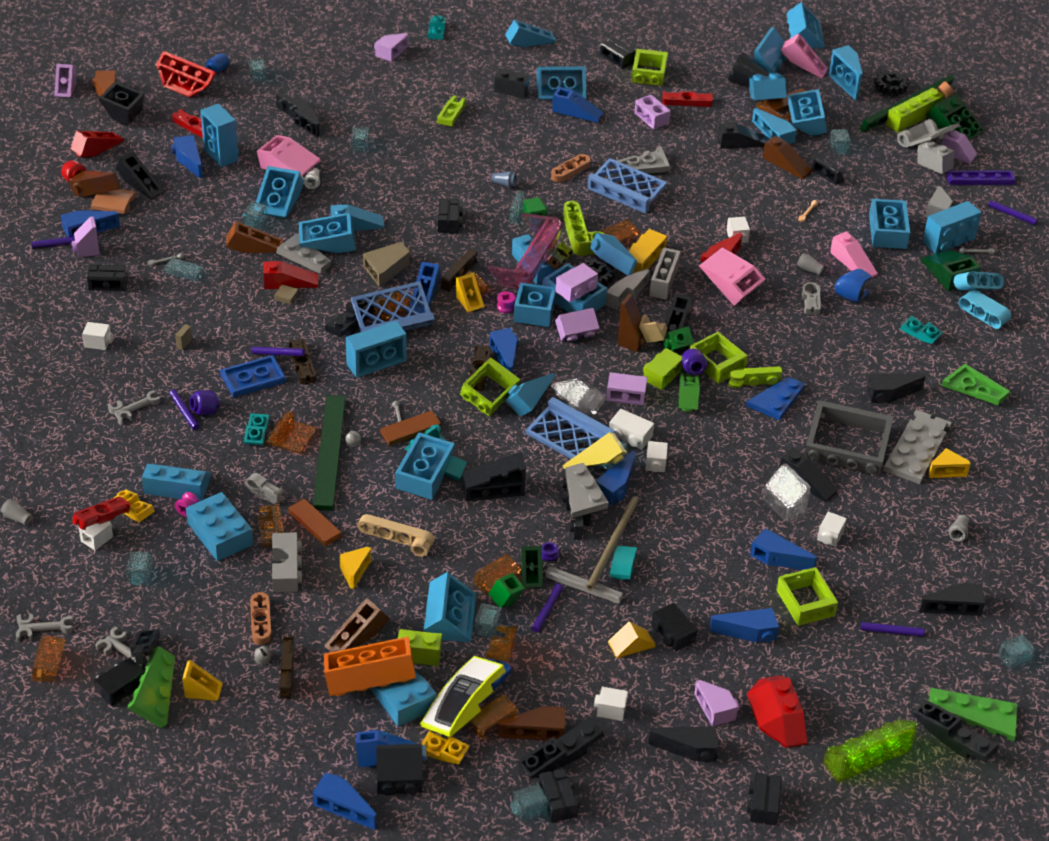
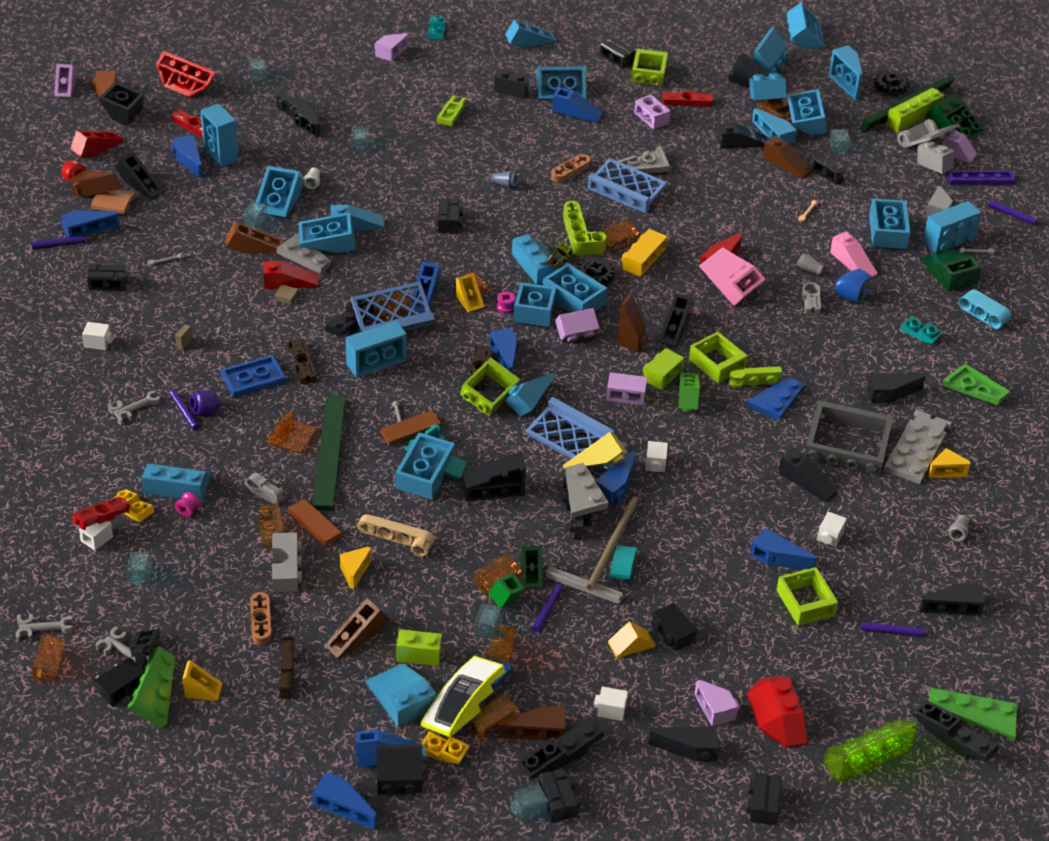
(13, 510): light grey cone -> none
(86, 239): lavender slope -> none
(184, 269): clear light blue tile -> none
(218, 63): blue brick -> none
(219, 526): dark azure brick -> none
(256, 429): teal slope -> none
(259, 657): light grey hinge -> none
(278, 351): dark purple bar -> none
(286, 154): bright pink slope -> none
(353, 439): light grey hinge -> none
(369, 666): orange brick -> none
(386, 262): dark tan slope -> none
(450, 609): dark azure slope -> none
(459, 269): dark brown piece -> none
(517, 207): clear light blue tile -> none
(534, 206): green brick -> none
(548, 234): clear pink windscreen -> none
(550, 551): dark purple plate -> none
(576, 282): lavender brick -> none
(580, 395): clear slope -> none
(613, 252): dark azure slope -> none
(631, 284): light grey slope -> none
(632, 428): white brick -> none
(652, 330): tan panel -> none
(664, 273): light grey brick -> none
(678, 339): green brick -> none
(694, 362): dark purple head -> none
(738, 225): white brick -> none
(747, 625): blue slope -> none
(787, 494): clear slope -> none
(802, 55): bright pink slope -> none
(946, 89): nougat beam -> none
(978, 281): medium azure beam -> none
(1016, 652): clear light blue brick -> none

